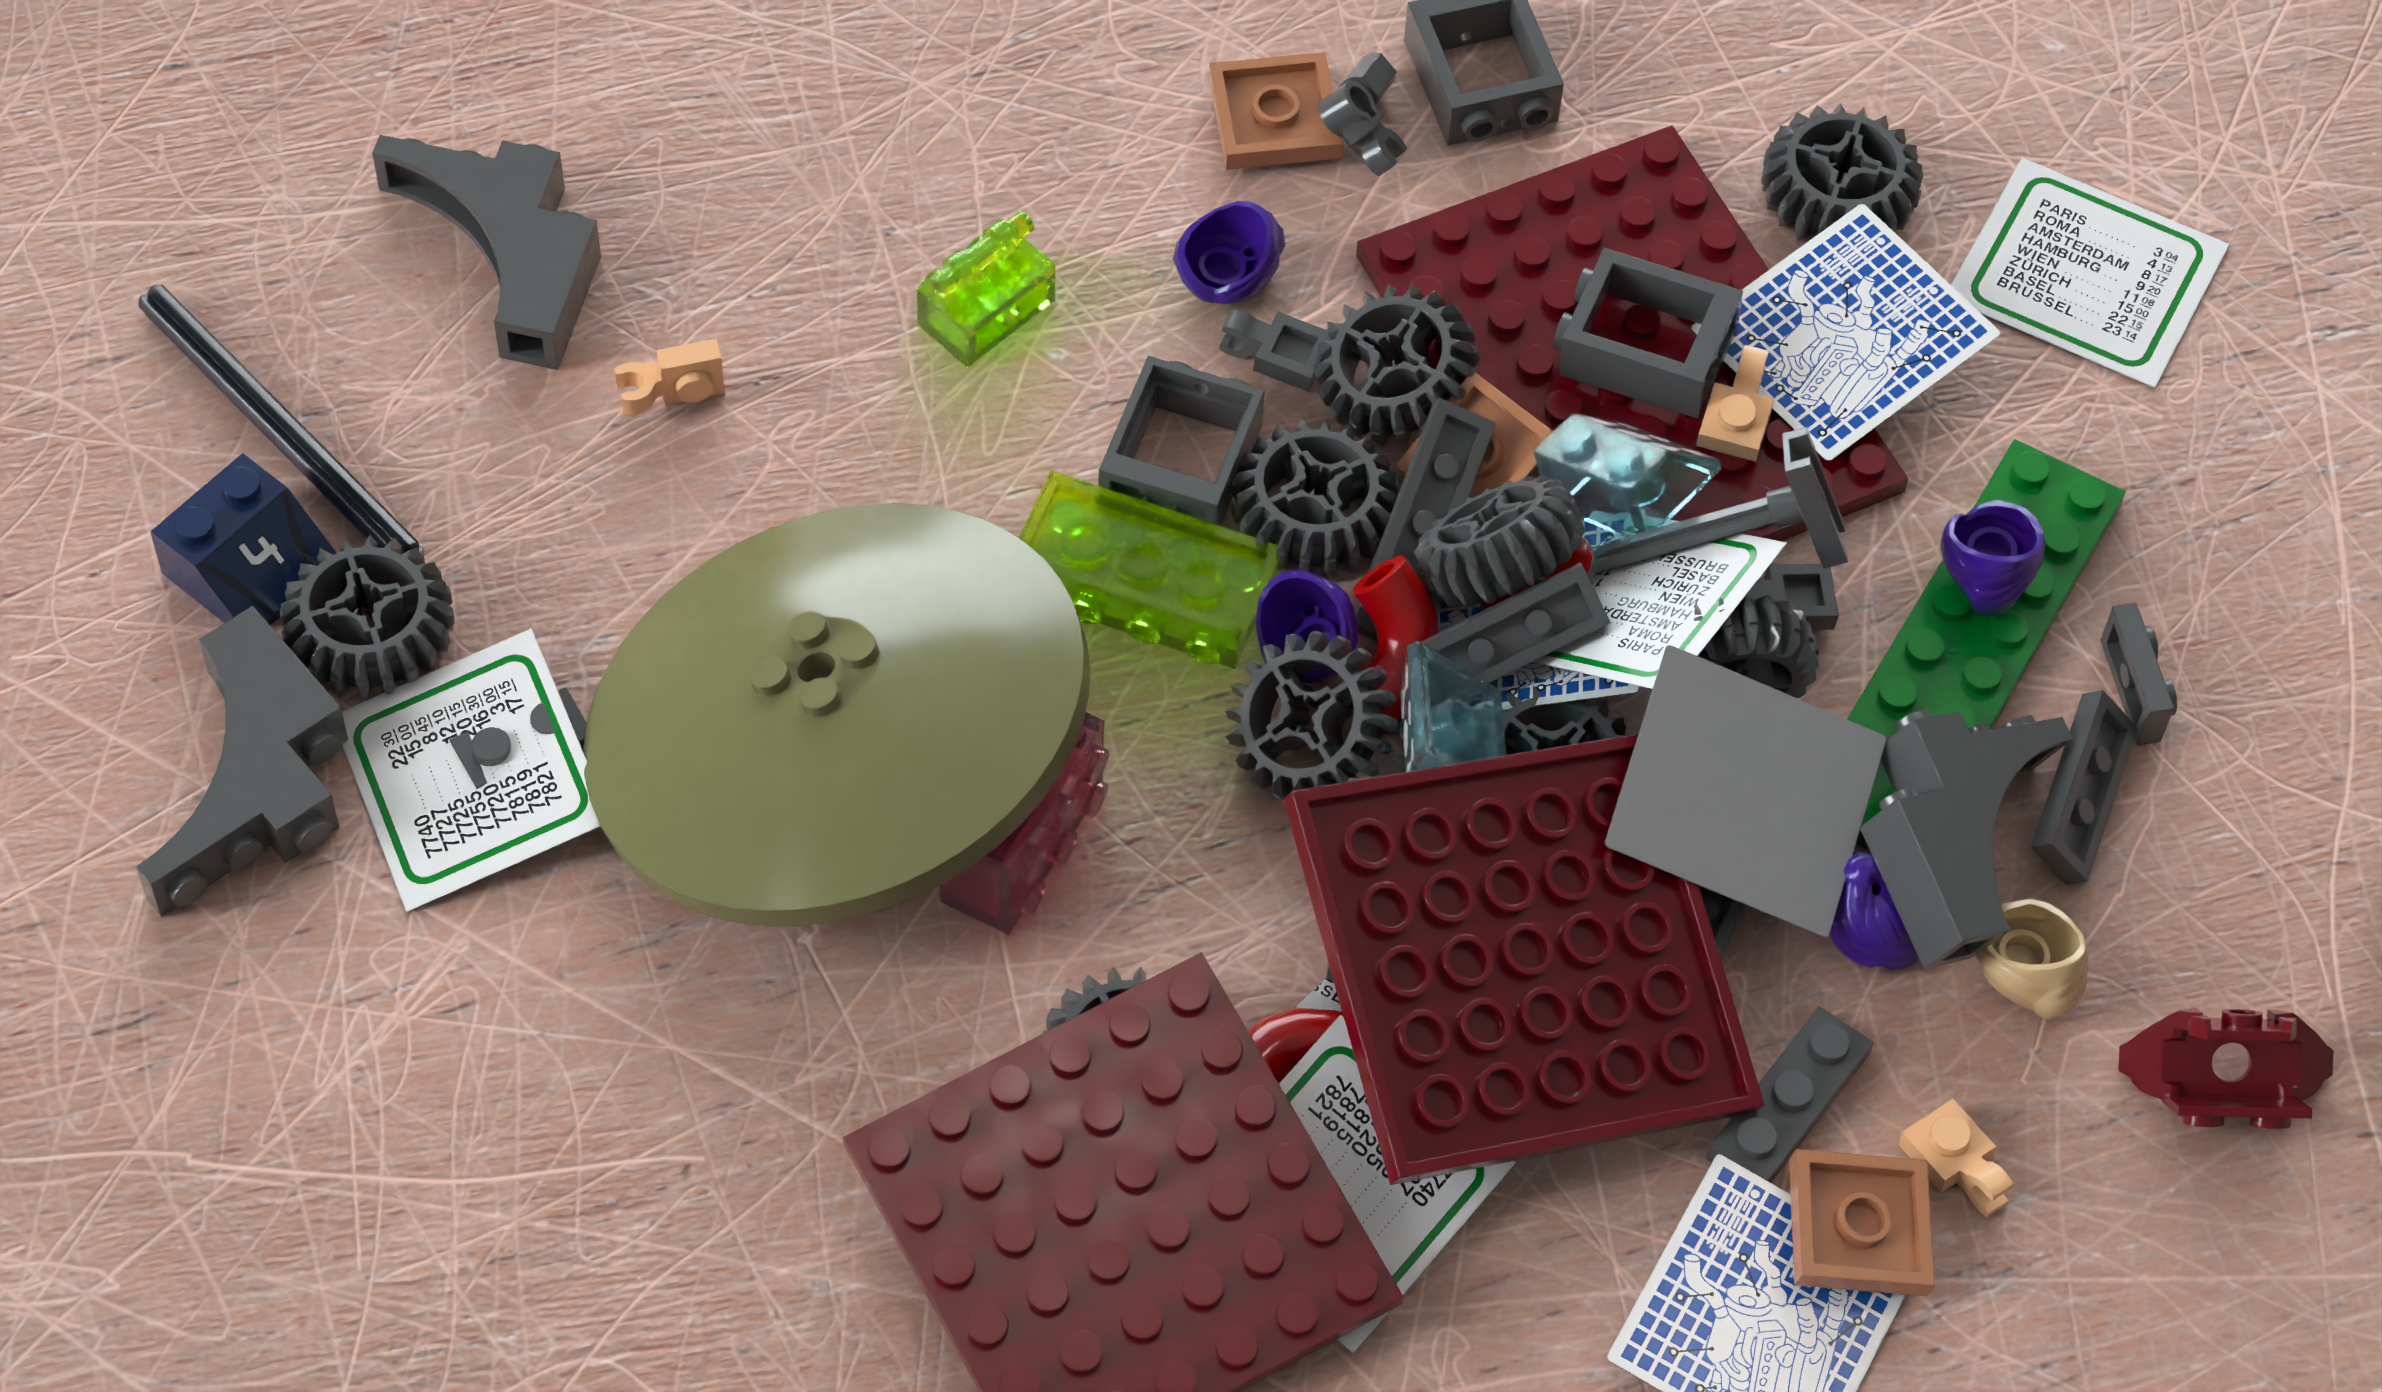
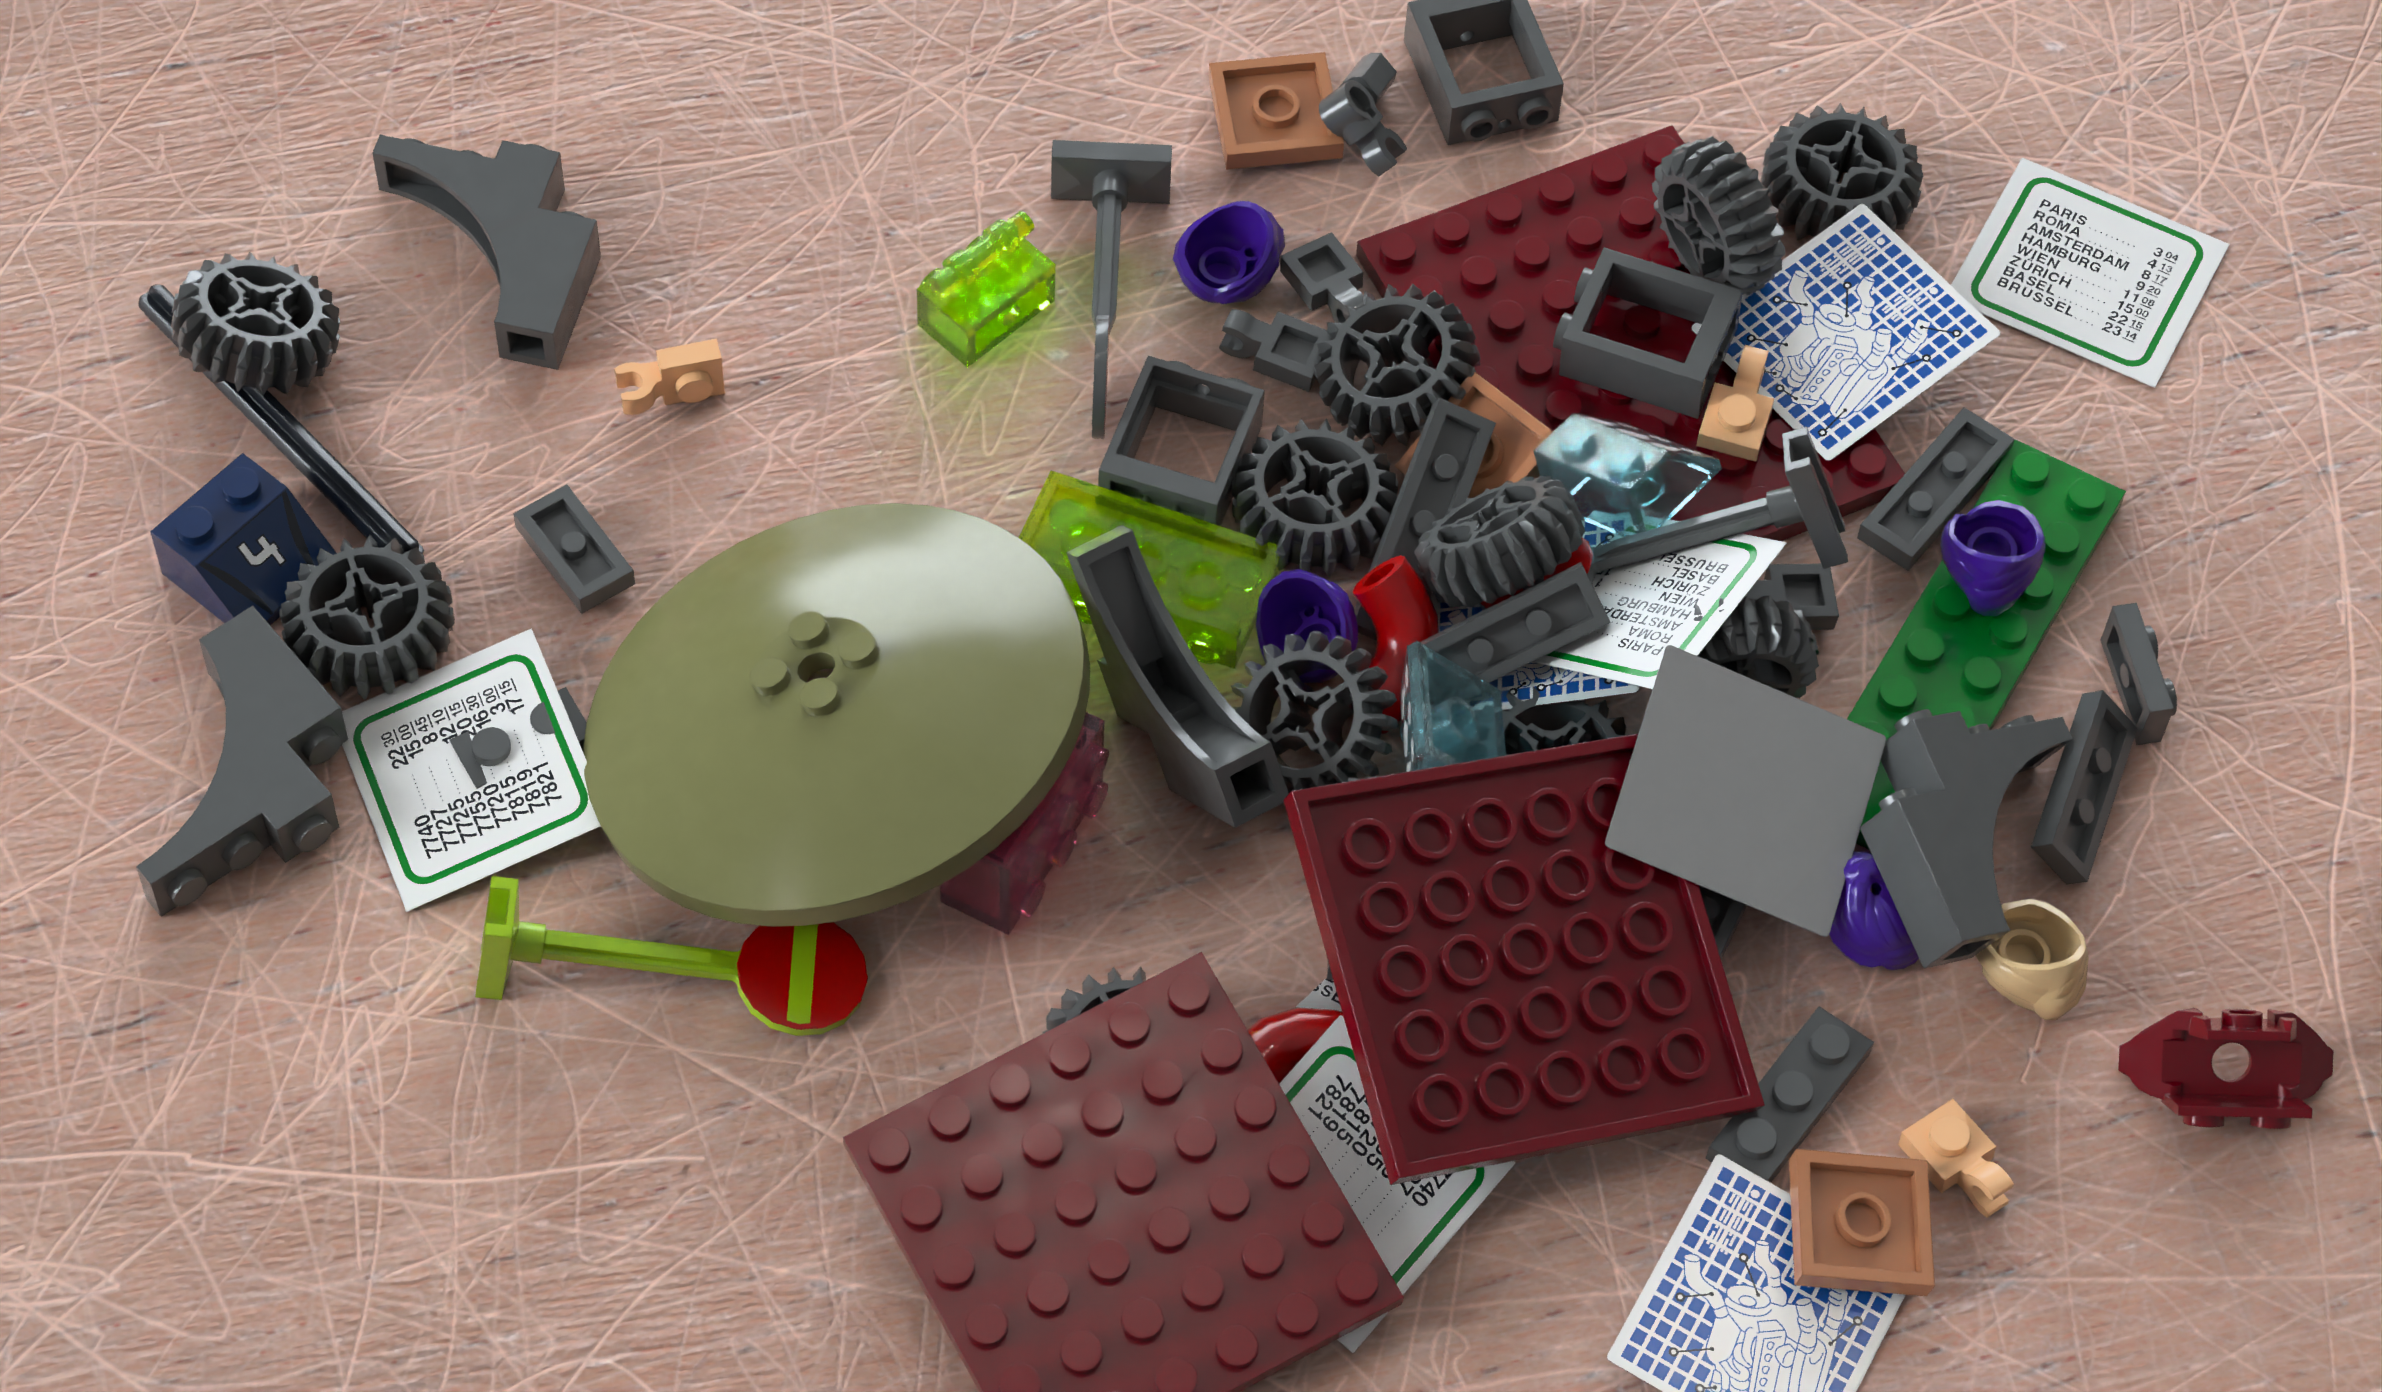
(255, 323): none -> dark grey gear
(574, 548): none -> dark grey plate
(786, 975): none -> lime piece
(1110, 178): none -> dark grey piece
(1163, 690): none -> dark grey arch
(1324, 275): none -> dark grey plate
(1718, 215): none -> dark grey gear
(1935, 489): none -> dark grey plate

